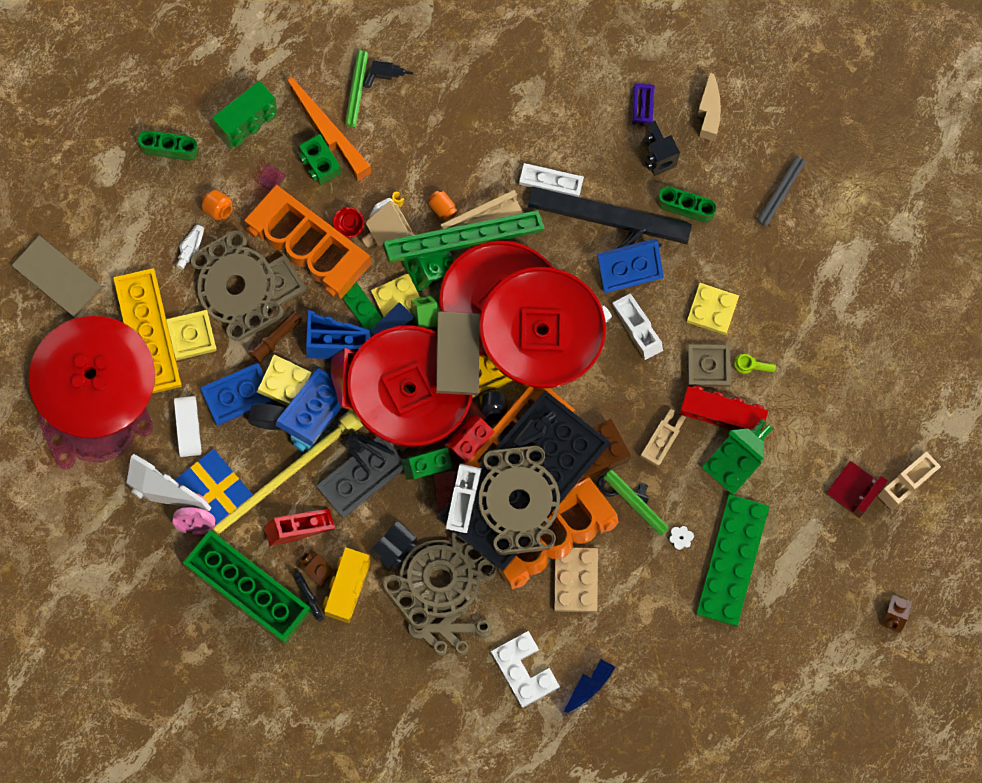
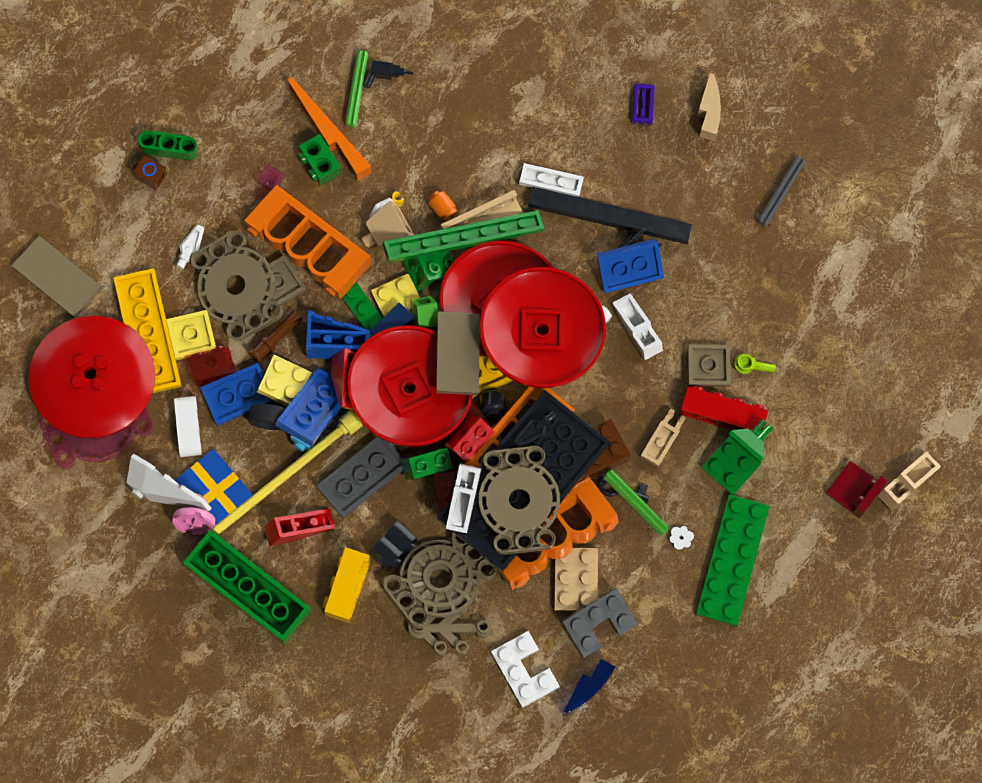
(149, 172): none -> reddish brown brick
(201, 368): none -> clear red brick
(216, 205): orange head -> none
(245, 115): green brick -> none
(310, 599): black piece -> none
(315, 567): reddish brown bracket -> none
(348, 222): red hair -> none
(359, 443): black plant -> none
(580, 623): none -> dark grey plate
(661, 152): black brick -> none
(693, 212): green beam -> none
(712, 309): light yellow plate -> none
(897, 614): reddish brown bracket -> none

